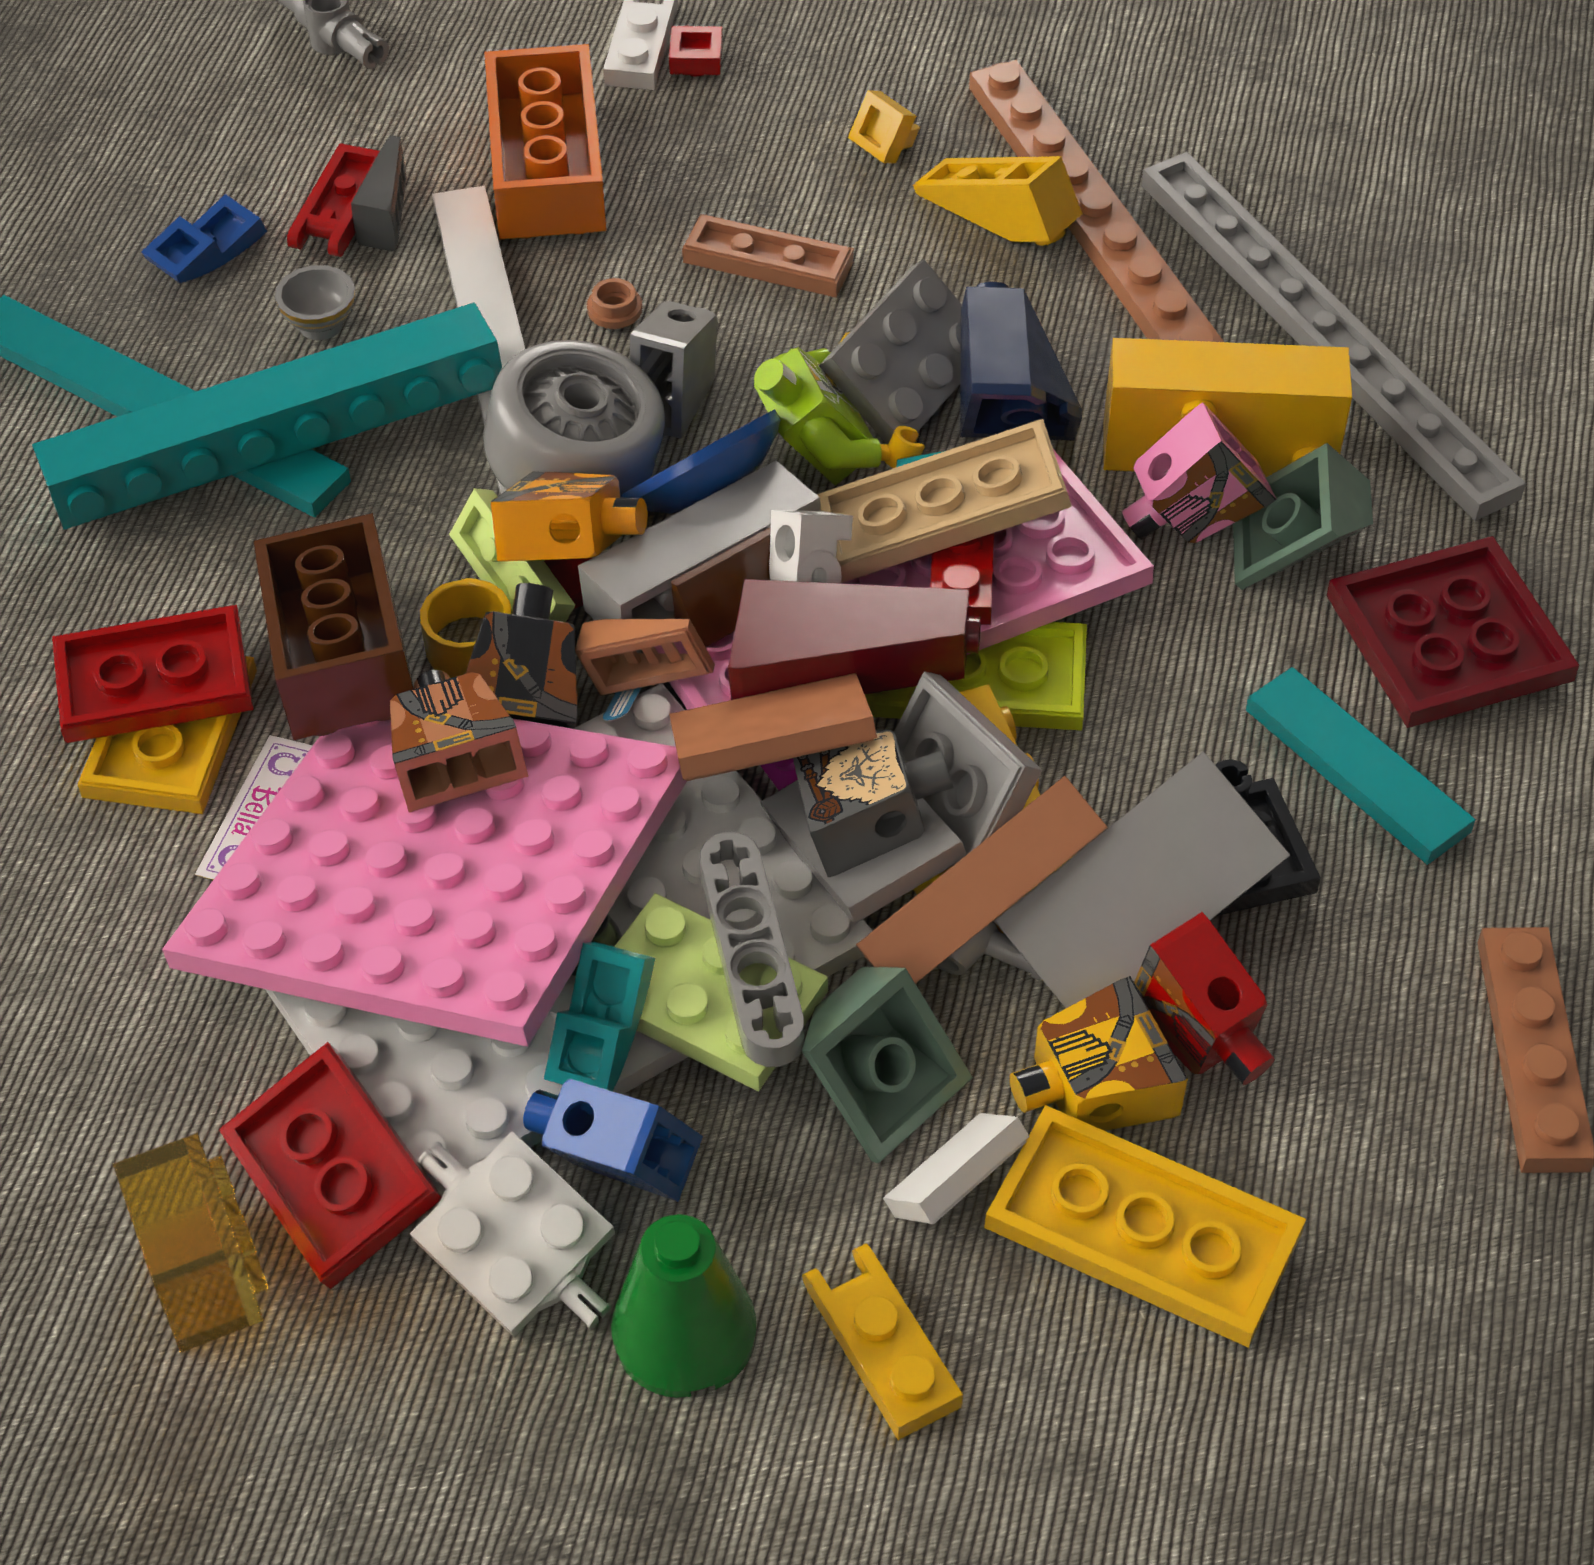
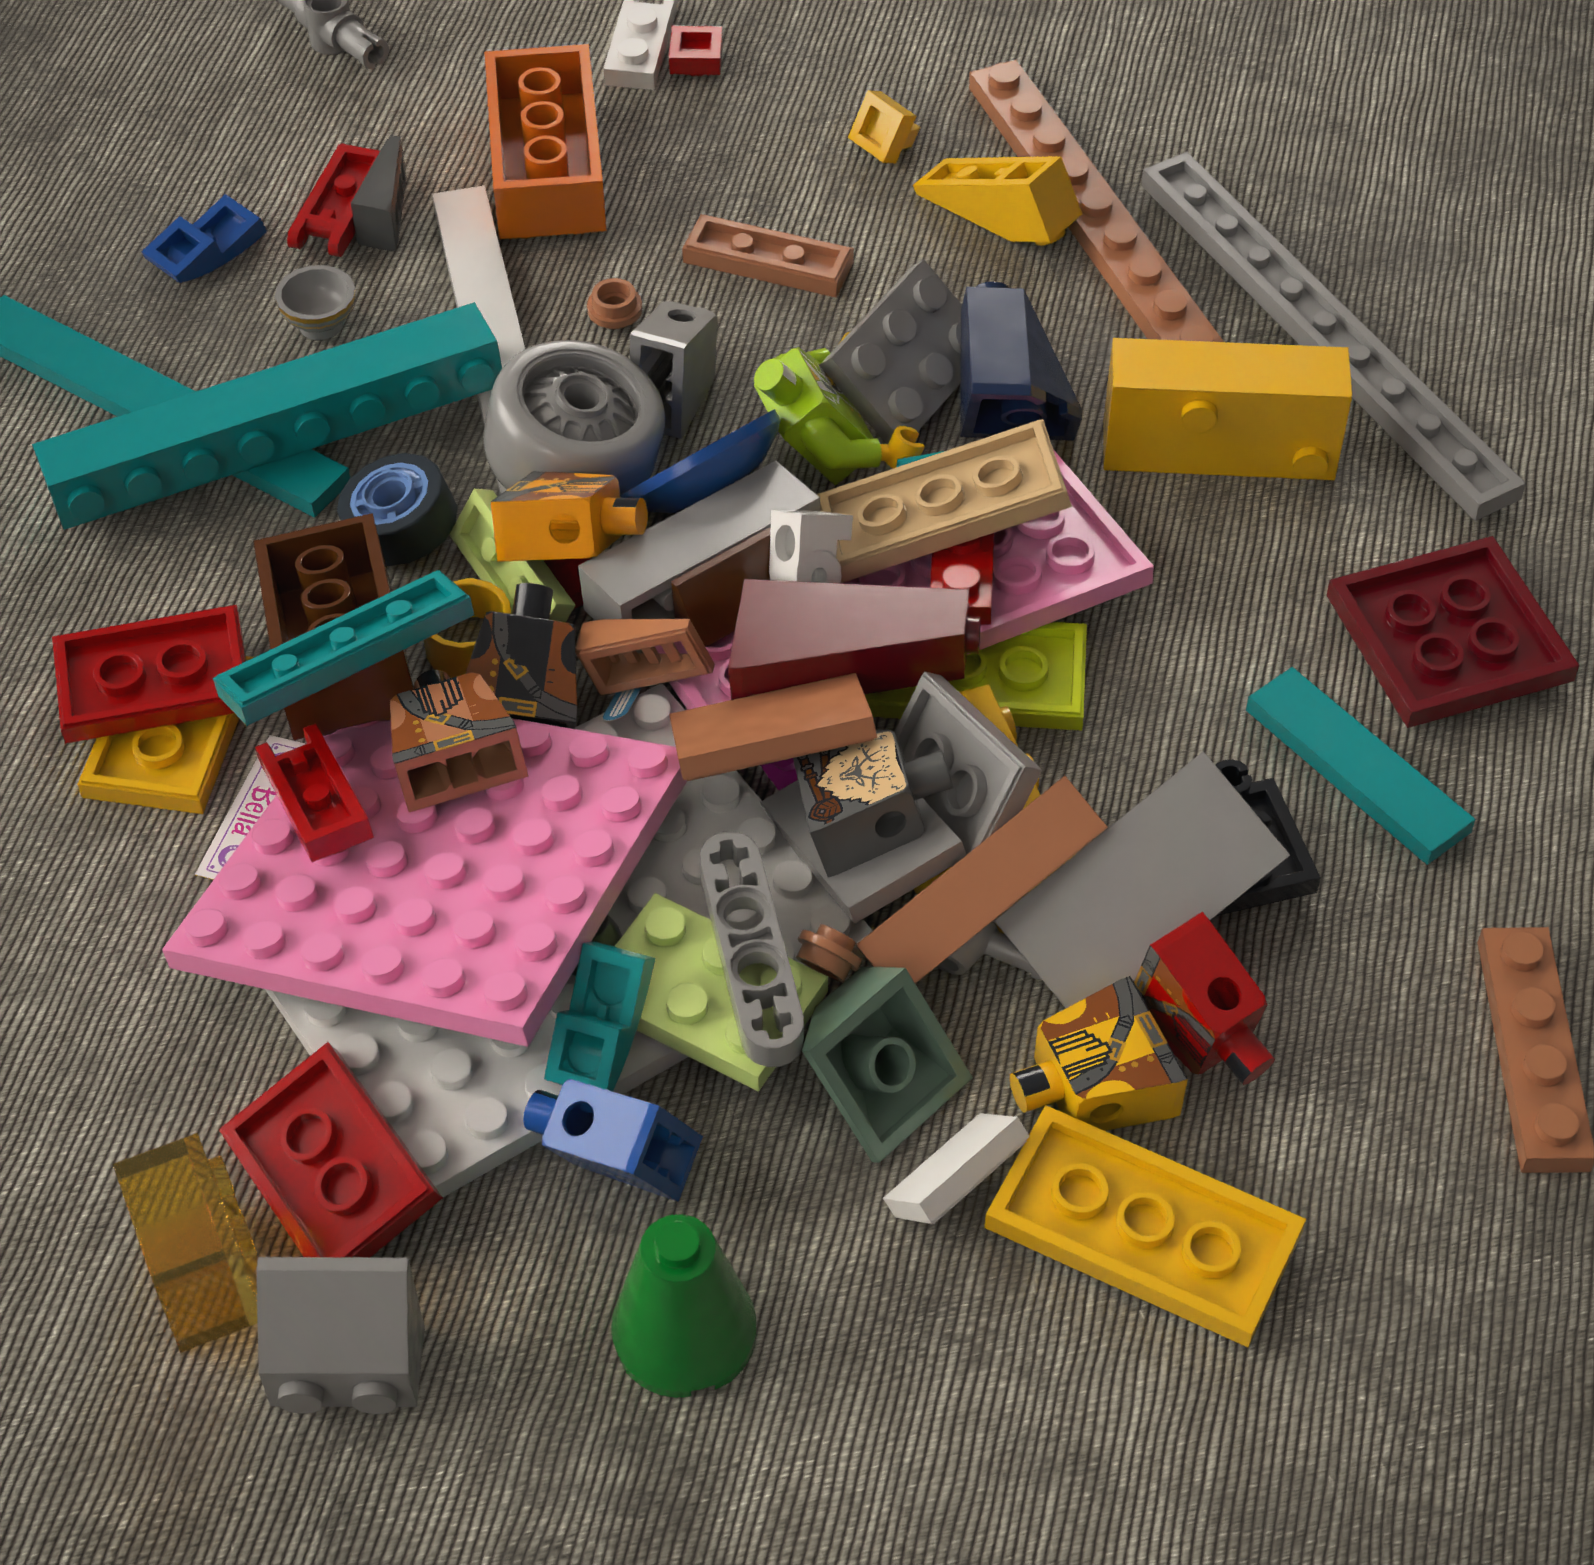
(316, 796): none -> red hinge
(338, 1333): none -> light grey slope
(342, 647): none -> teal tile
(408, 505): none -> black wheel
(513, 1234): white plate -> none
(828, 952): none -> nougat plate
(886, 1346): yellow hinge -> none
(1197, 480): torso -> none
(1316, 507): sand green slope -> none

